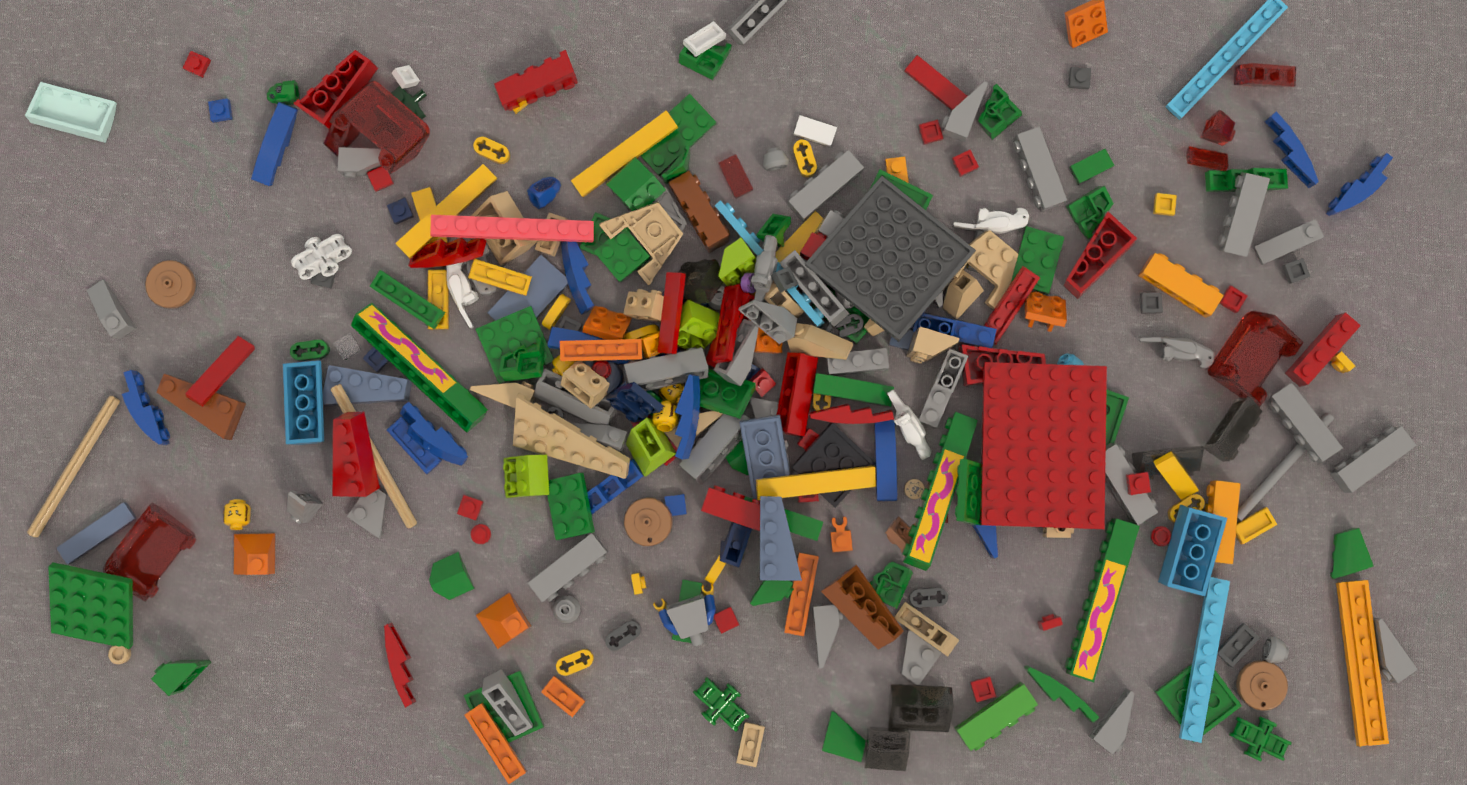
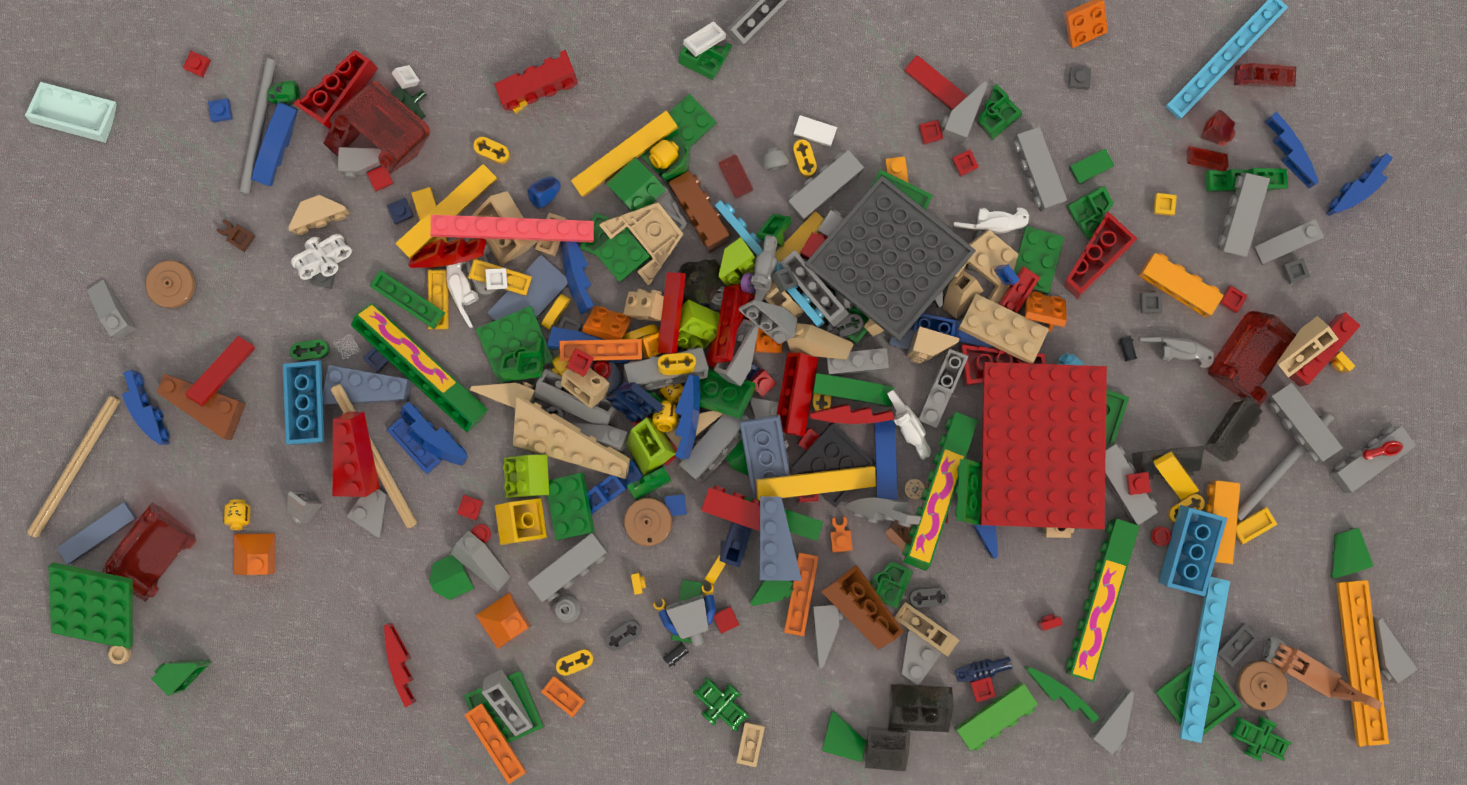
(237, 236): none -> reddish brown plate
(257, 126): none -> light grey piece
(316, 213): none -> tan slope
(480, 561): none -> light grey slope
(496, 279): none -> white plate
(520, 521): none -> yellow slope
(579, 362): none -> red plate
(649, 483): none -> green slope
(664, 154): none -> yellow head
(675, 655): none -> black pin
(676, 364): none -> yellow beam
(883, 509): none -> light grey slope
(982, 669): none -> dark blue hinge
(1003, 329): none -> tan plate
(1006, 274): none -> blue tile
(1127, 348): none -> black pin
(1306, 345): none -> tan slope
(1319, 676): none -> nougat hinge
(1388, 449): none -> red piece

